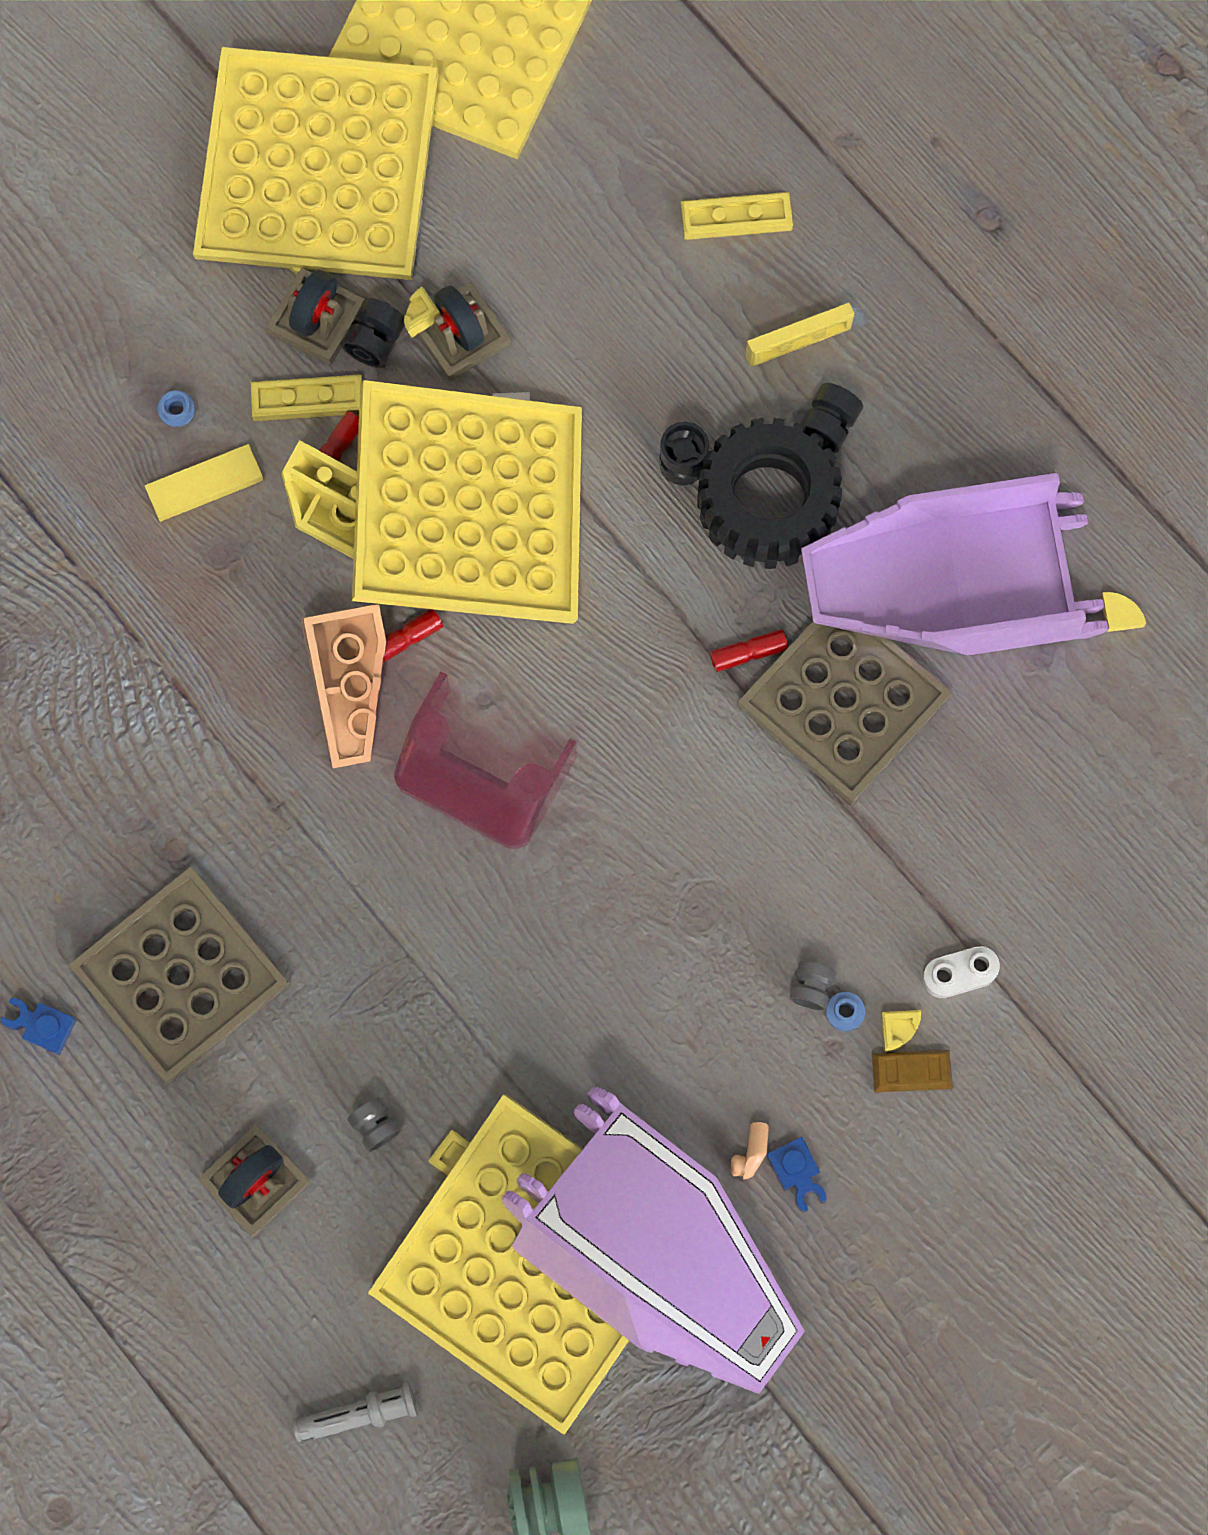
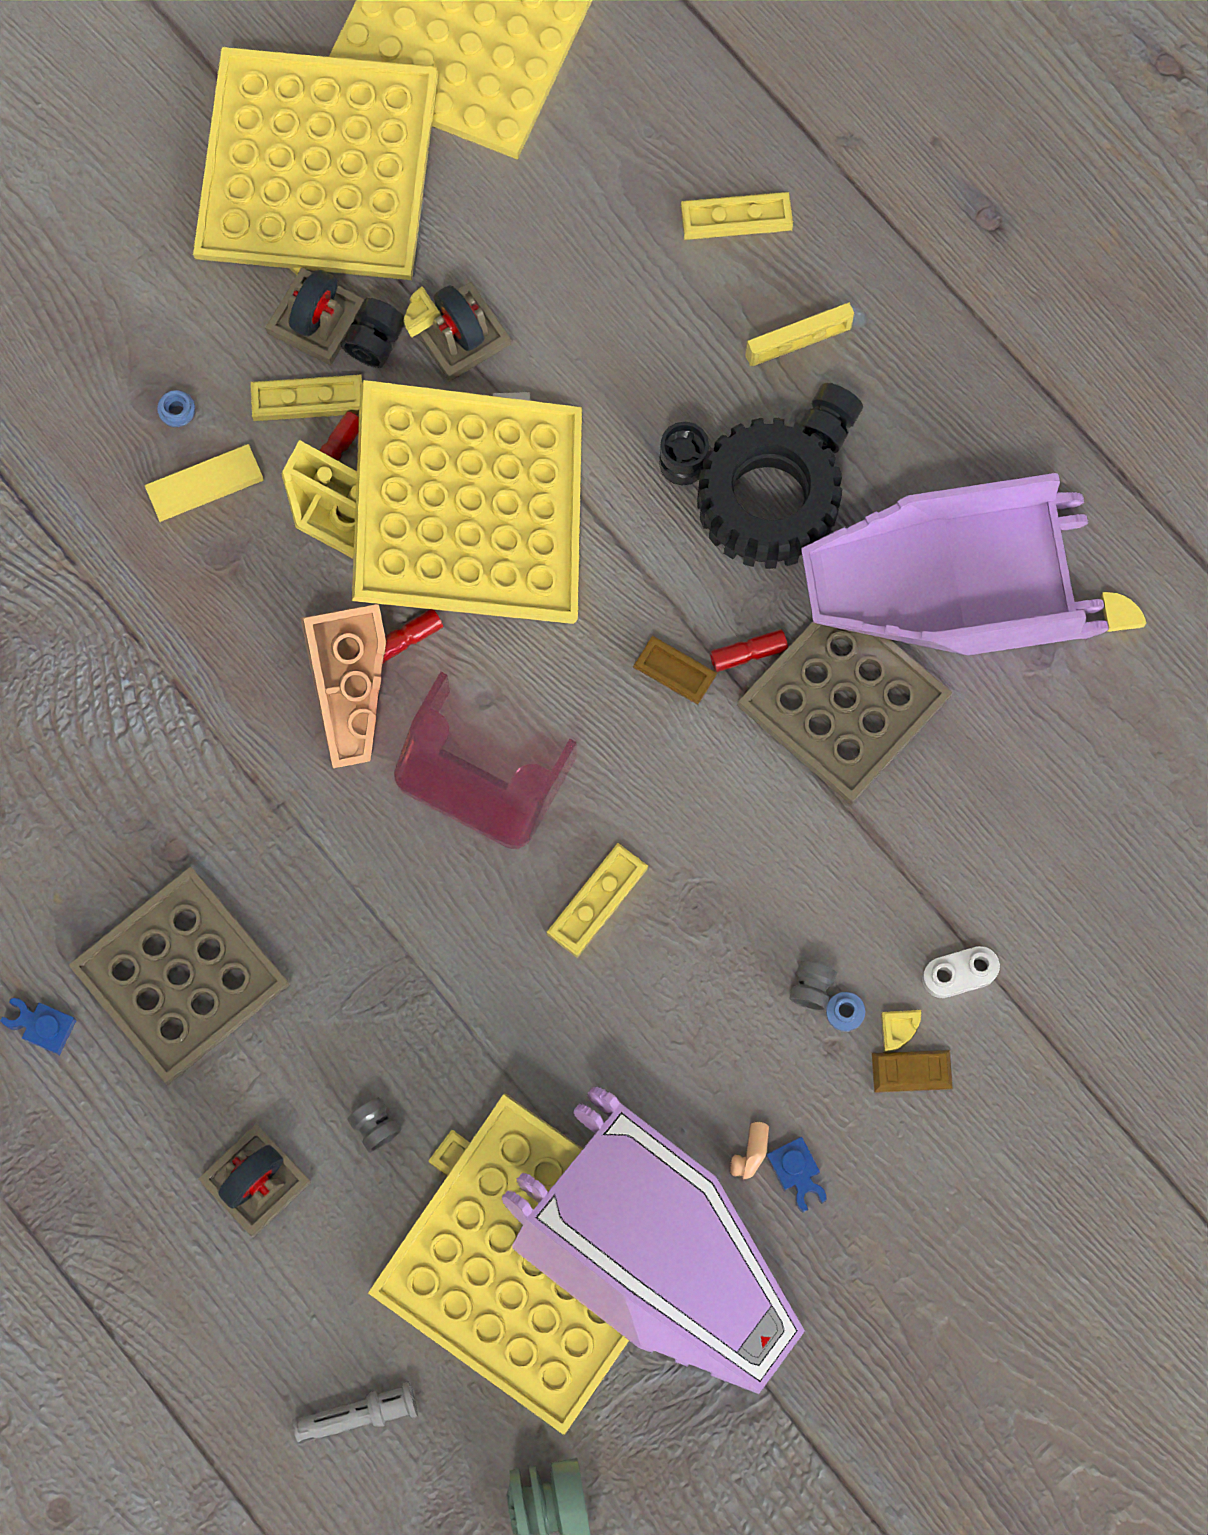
(597, 900): none -> light yellow tile
(675, 670): none -> pearl gold tile

